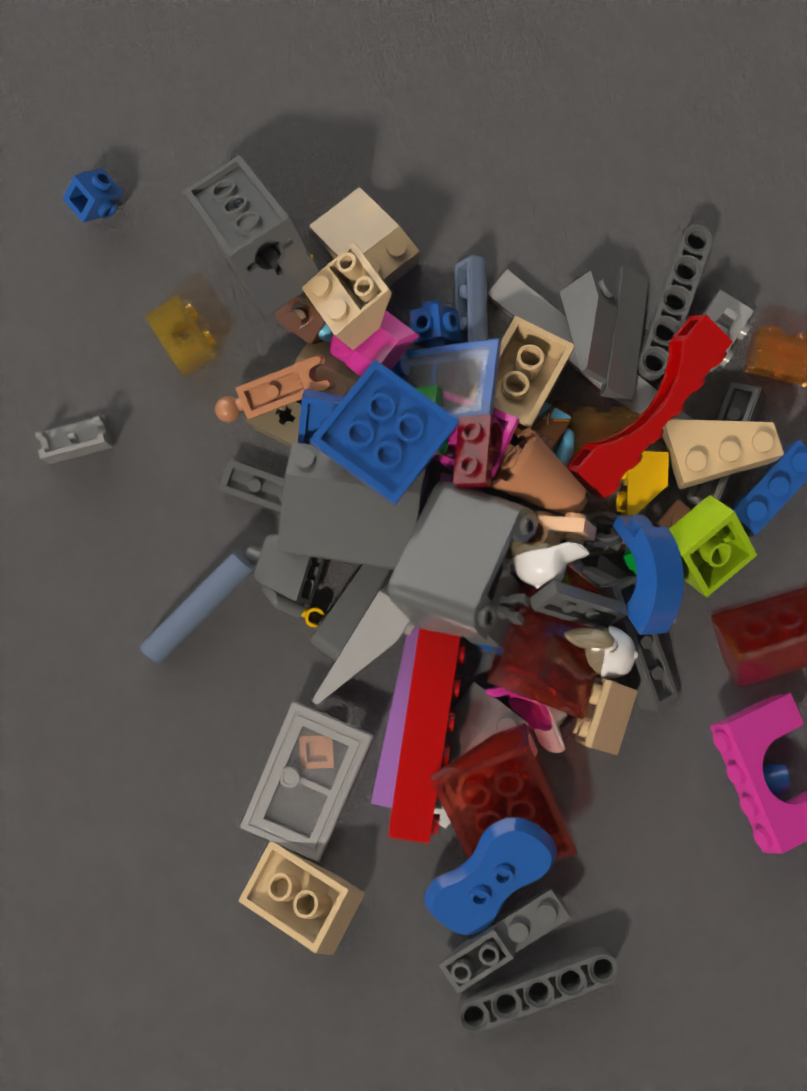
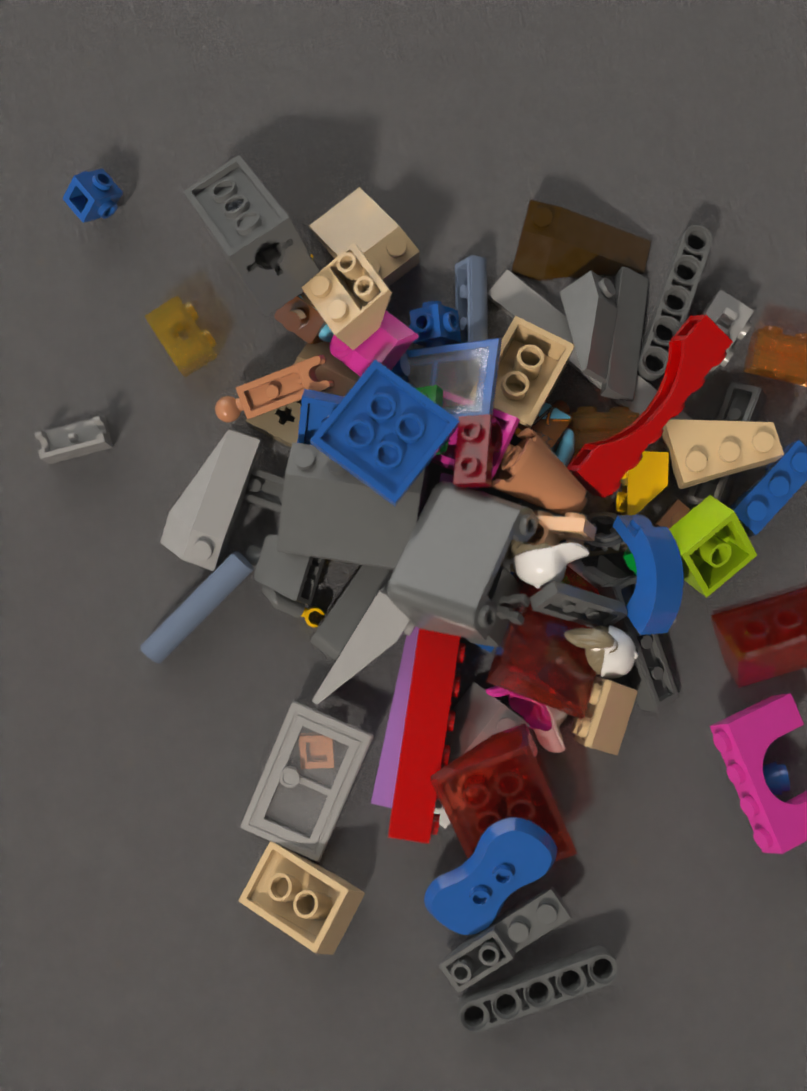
(208, 509): none -> light grey wedge
(569, 244): none -> dark brown wedge

